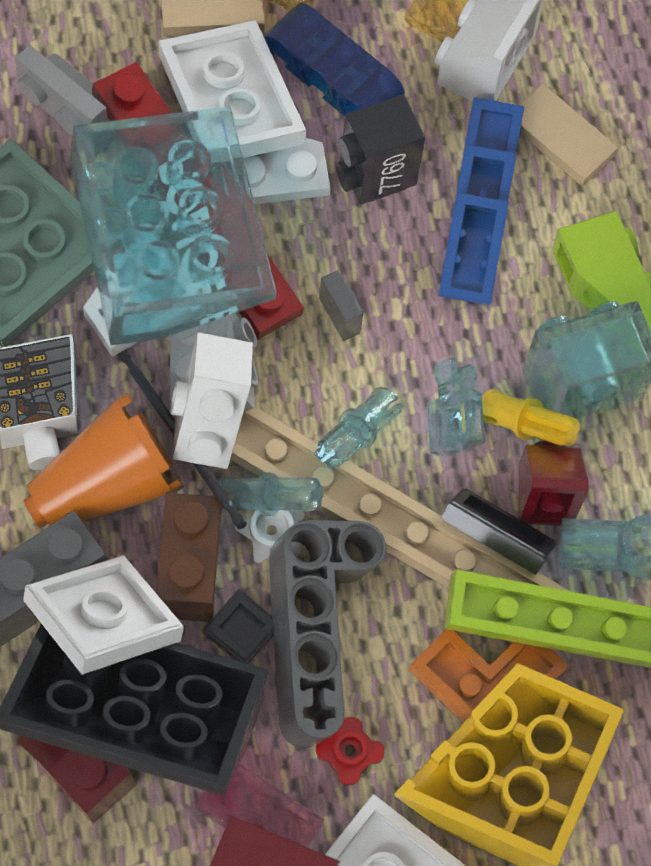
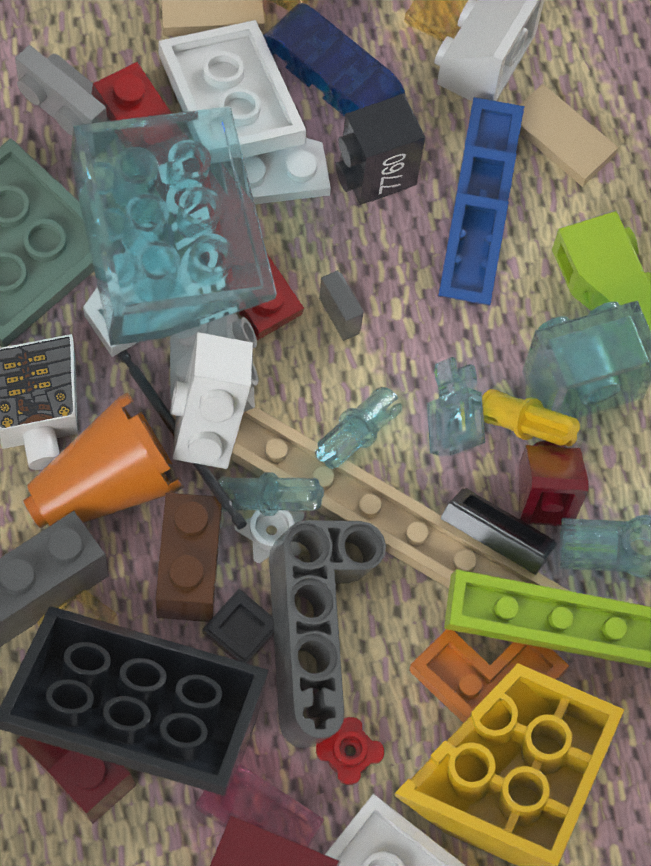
(103, 614): white plate -> none

